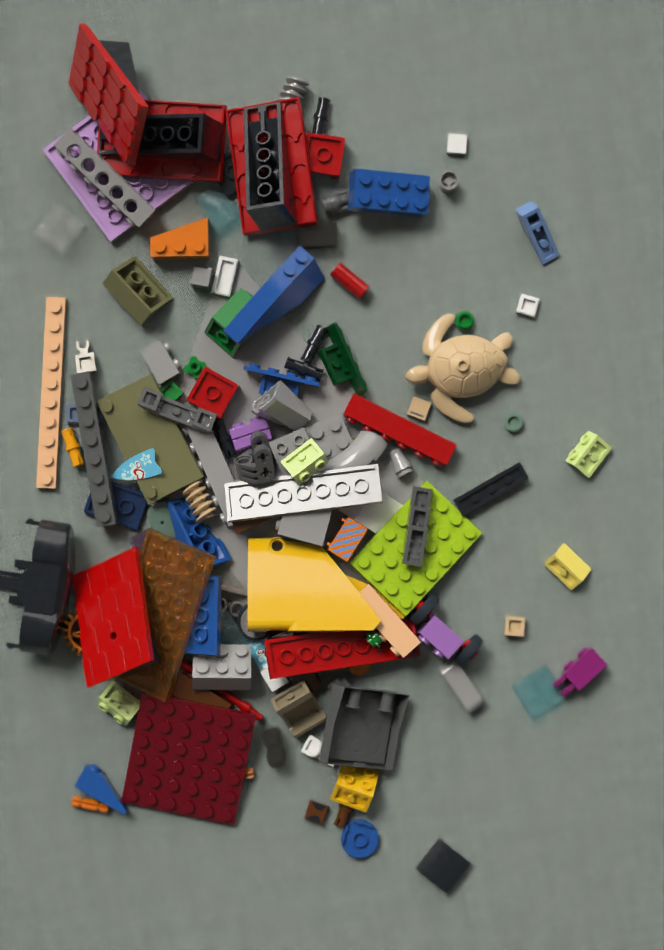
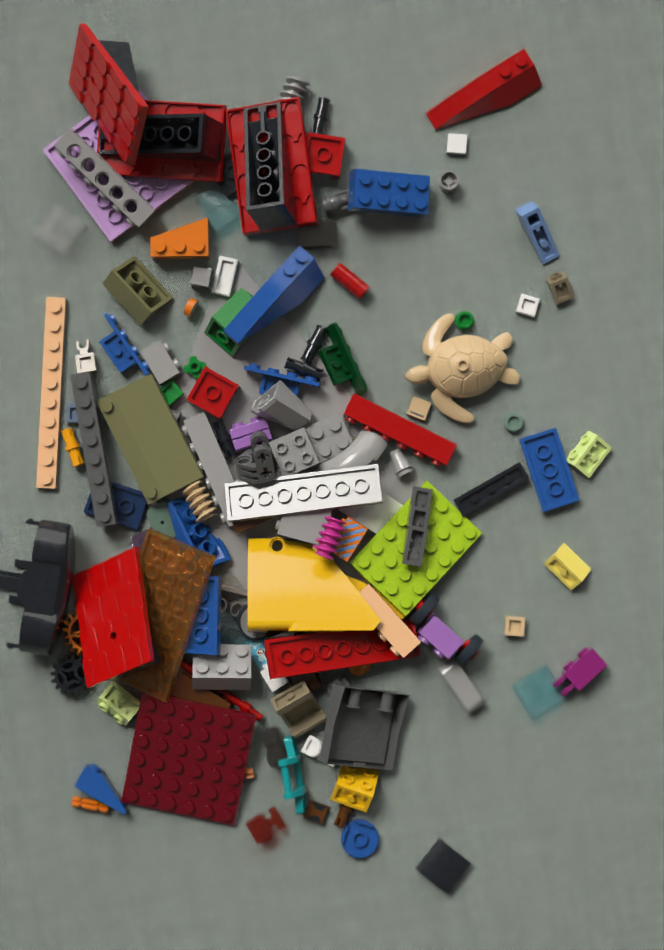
(60, 669): none -> black gear
(119, 350): none -> blue bracket
(138, 467): medium azure sticker -> none
(175, 411): dark grey slope -> none
(191, 307): none -> orange tile
(261, 827): none -> clear red brick
(300, 790): none -> teal bar
(305, 461): yellowish green bracket -> none
(329, 537): none -> dark pink piece
(374, 639): green plate -> none
(490, 91): none -> red wedge
(549, 469): none -> blue plate
(560, 287): none -> dark tan bracket

